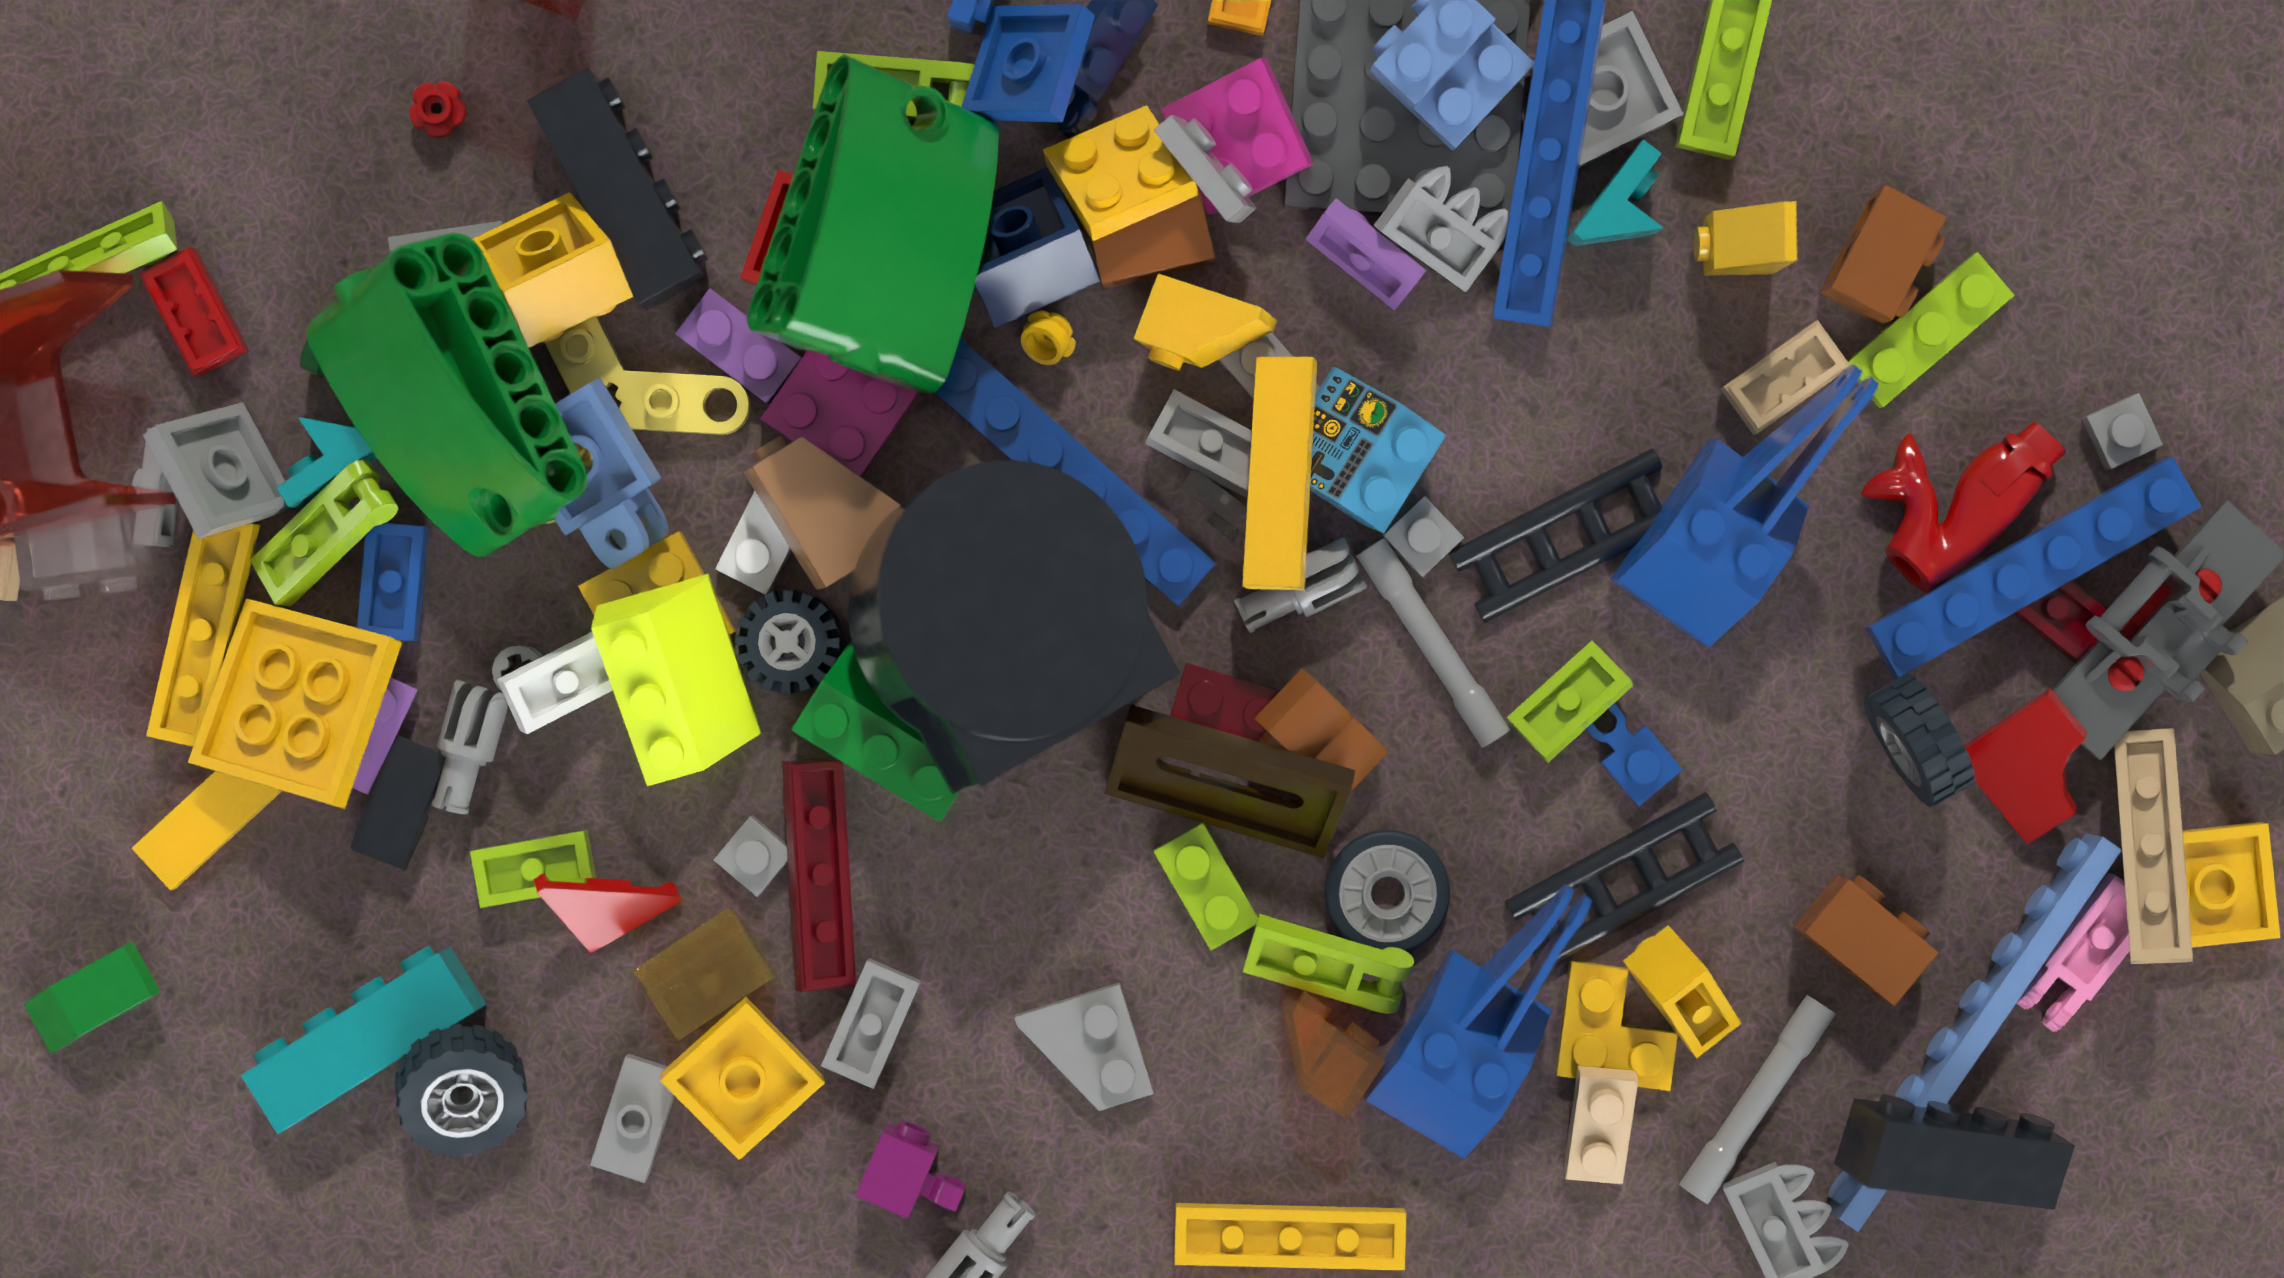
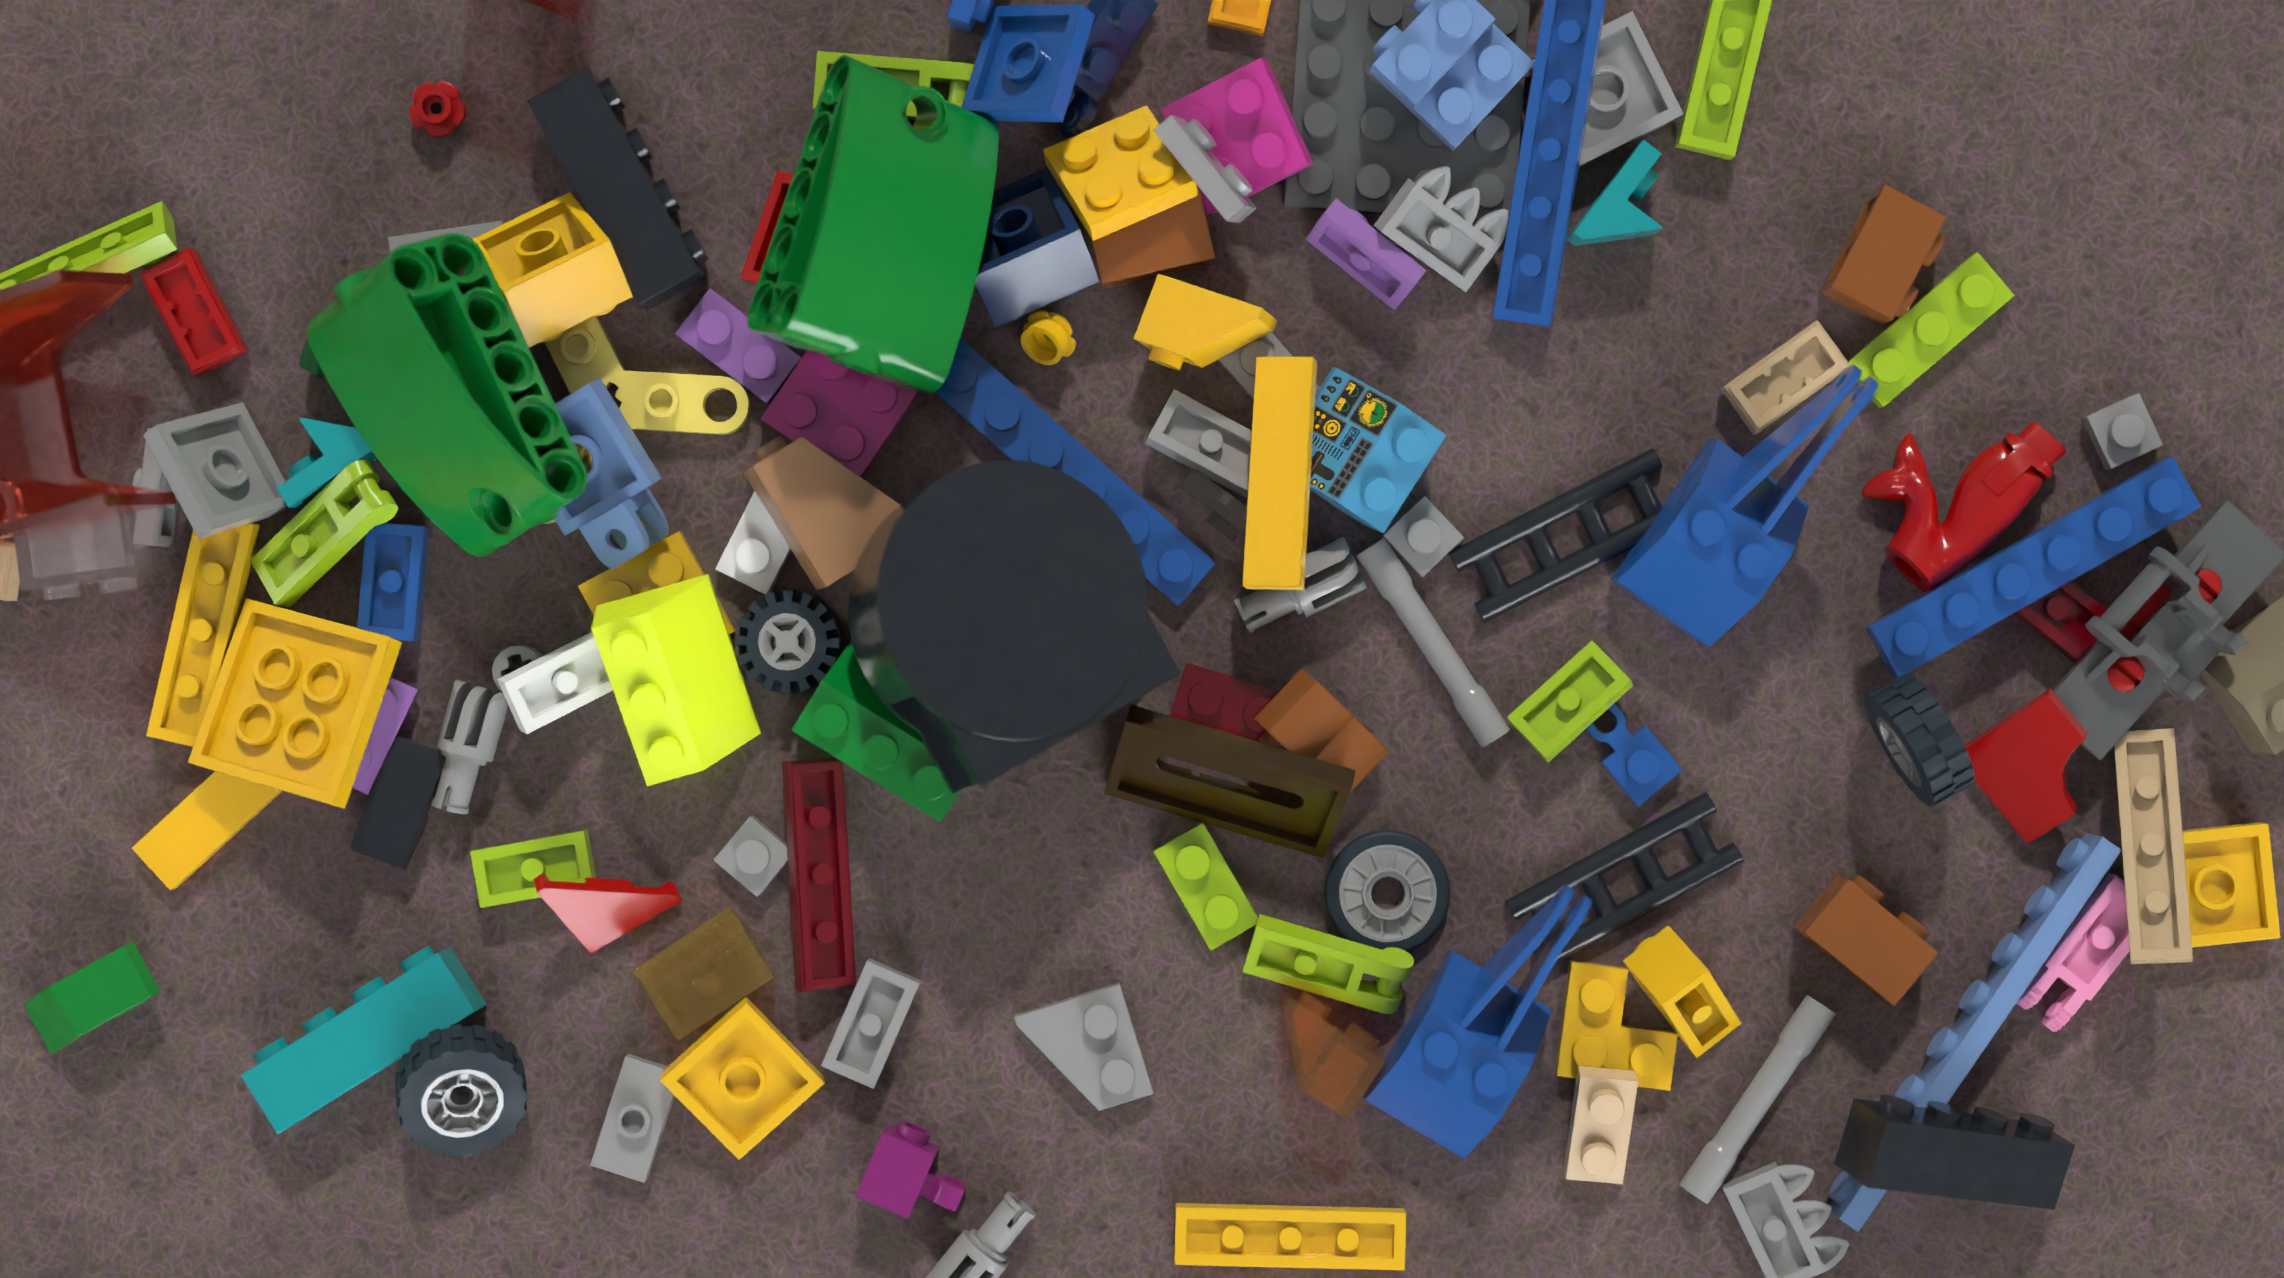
(1747, 240): yellow slope -> none

